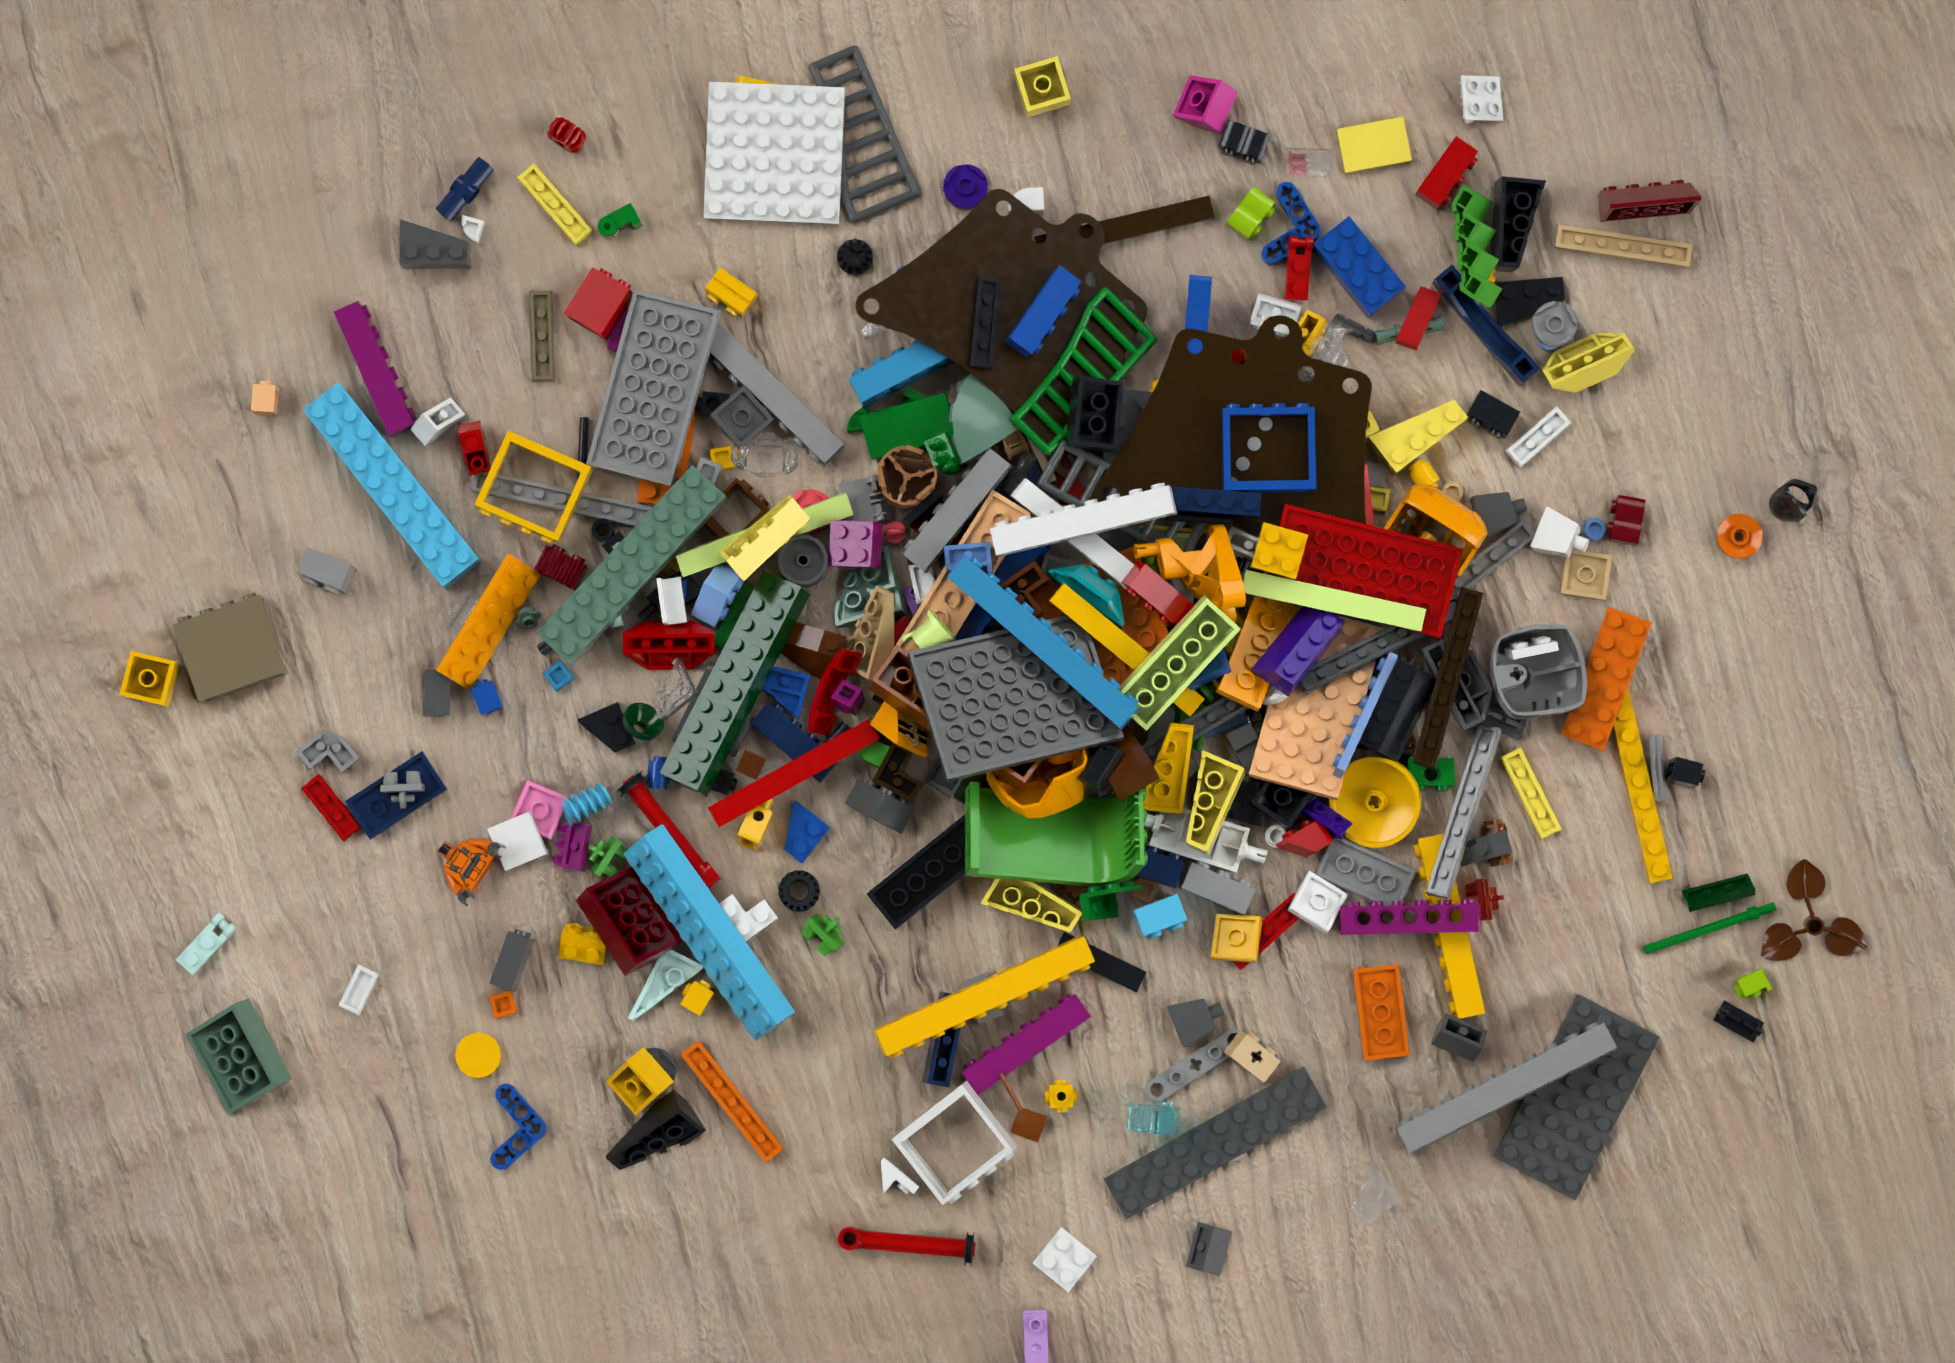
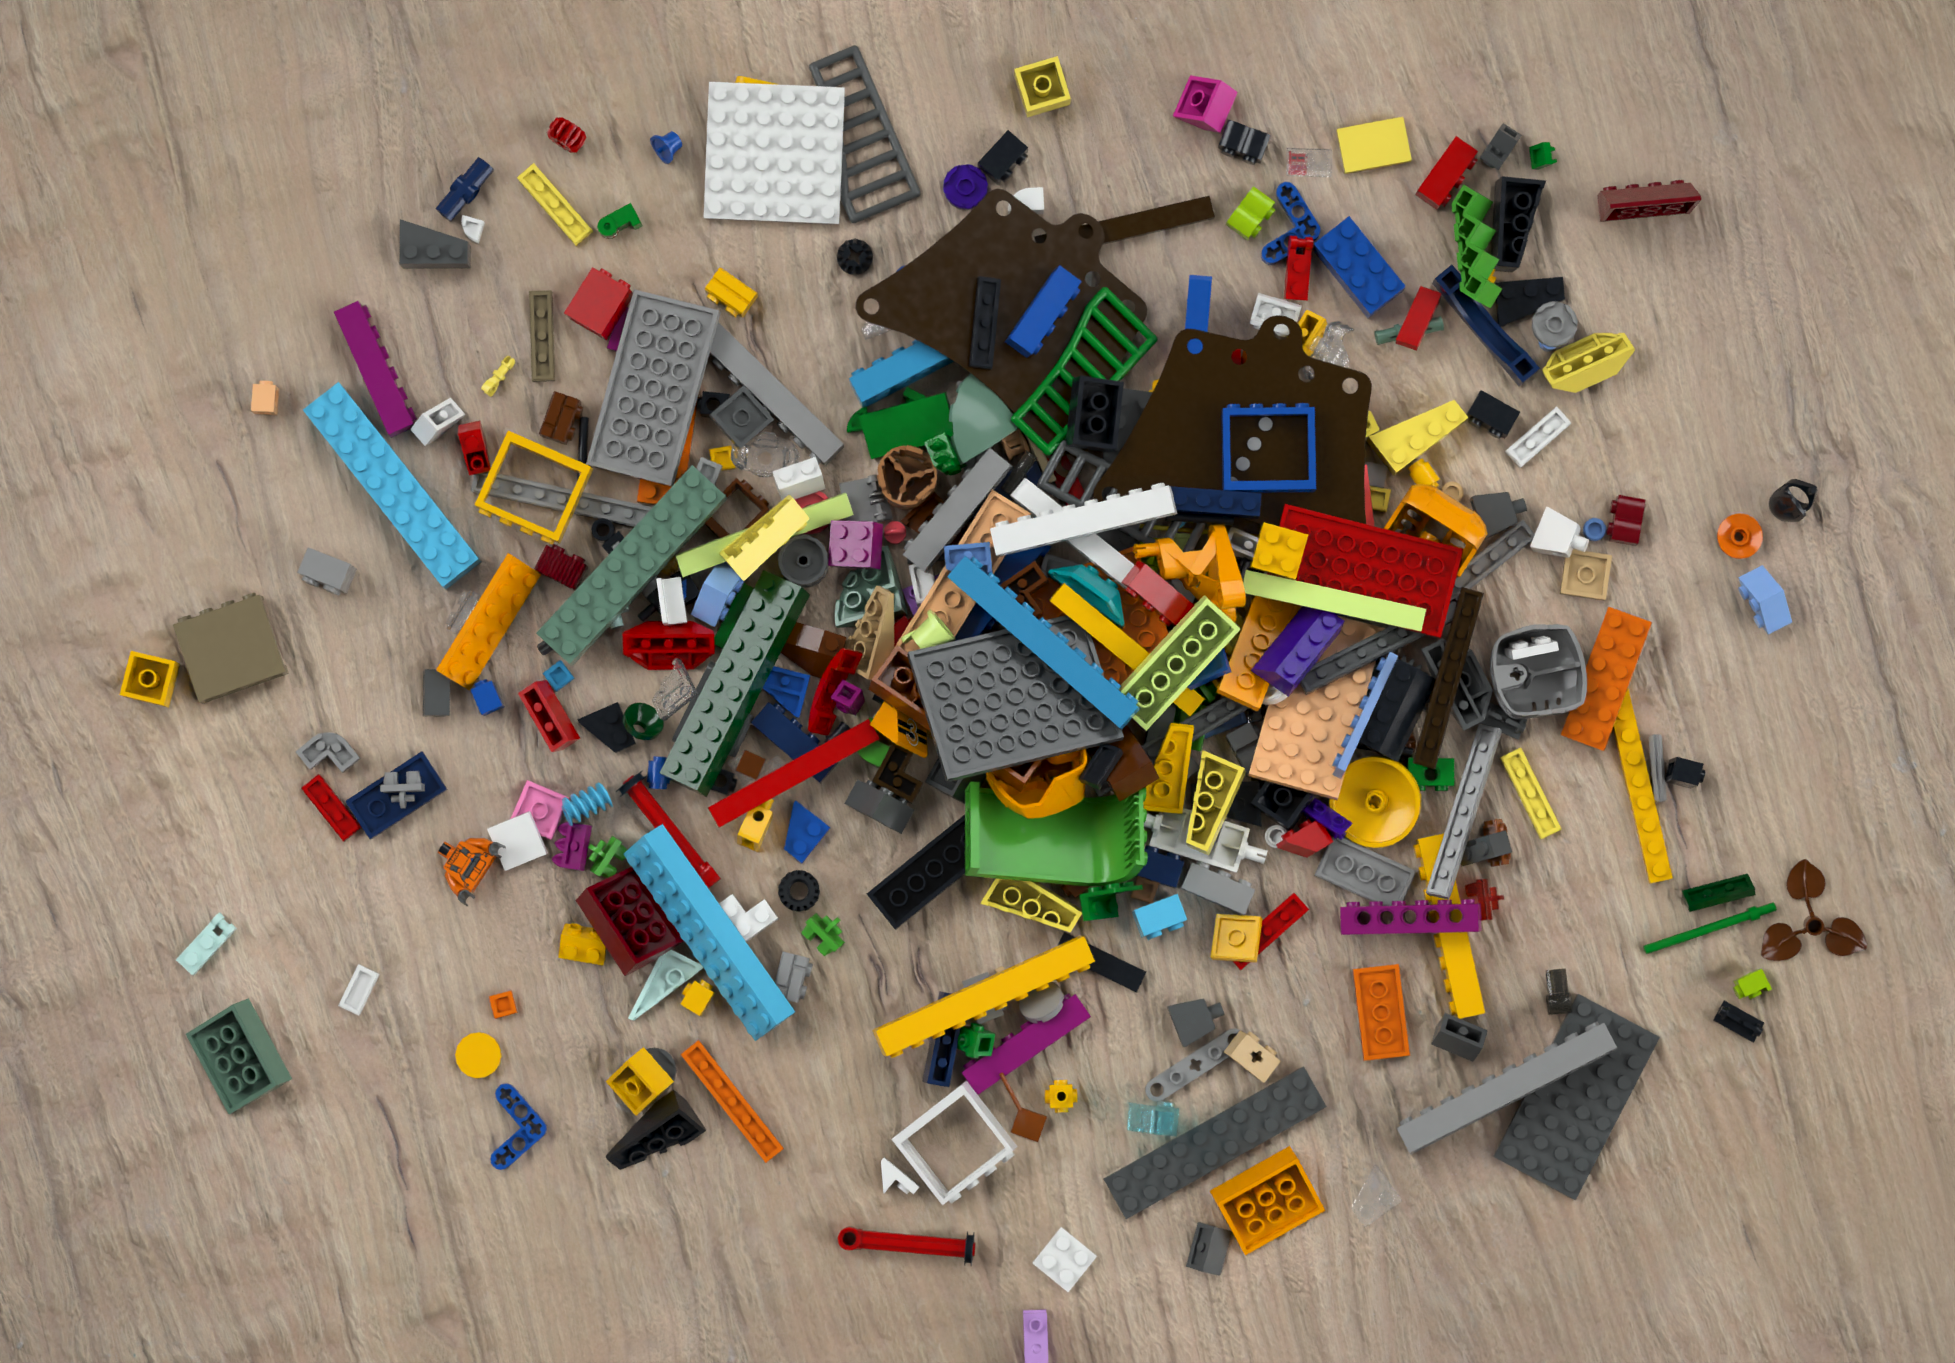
(492, 383): none -> light yellow piece
(512, 960): dark grey brick -> none
(528, 617): sand green plate -> none
(549, 715): none -> red brick
(561, 418): none -> reddish brown brick
(666, 146): none -> blue piece
(791, 976): none -> light grey brick
(799, 479): none -> white brick
(922, 508): black tile -> none
(976, 1040): none -> green brick
(1003, 158): none -> black brick
(1042, 1004): none -> light grey tile
(1267, 1200): none -> light orange slope
(1317, 902): white tile -> none
(1359, 331): dark grey axle -> none
(1481, 98): white hinge -> none
(1500, 147): none -> dark grey brick
(1541, 155): none -> green tile
(1558, 998): none -> clear smoke piece
(1623, 246): tan plate -> none
(1765, 599): none -> light blue brick

